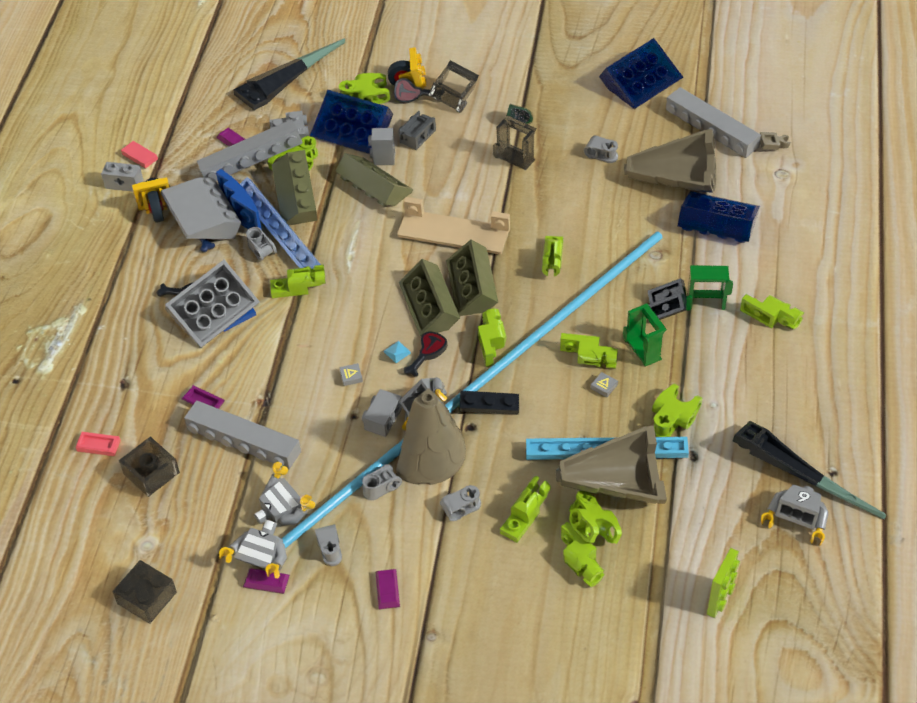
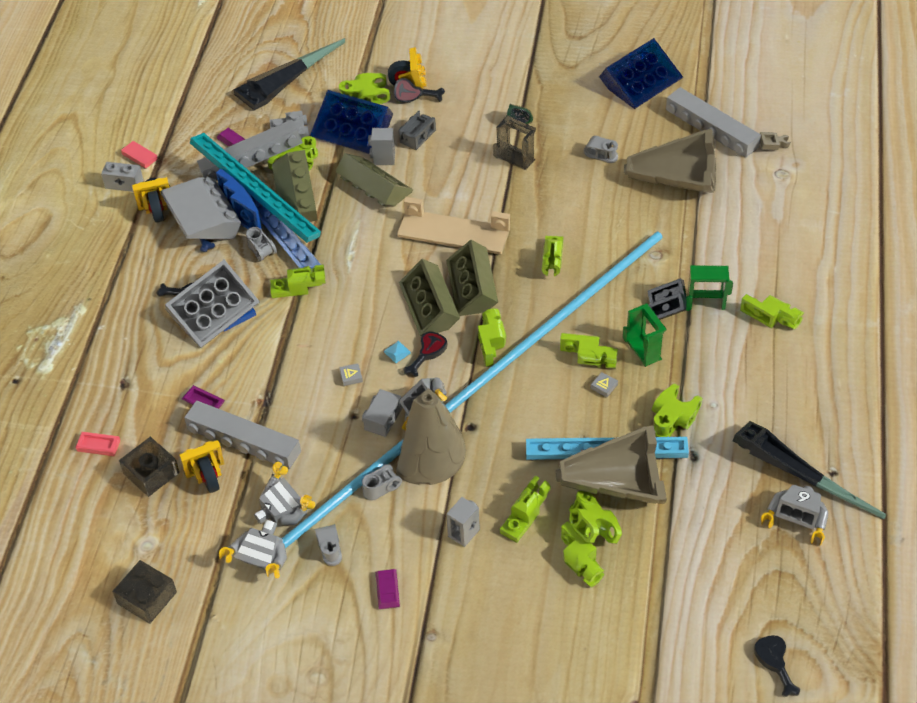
(204, 464): none -> yellow plate
(256, 188): none -> teal plate
(258, 580): magenta tile -> none
(449, 96): clear smoke piece -> none
(460, 504): light grey piece -> none
(463, 521): none -> light grey brick
(489, 402): black plate -> none
(718, 216): clear blue slope -> none
(723, 583): lime plate -> none
(770, 654): none -> black piece

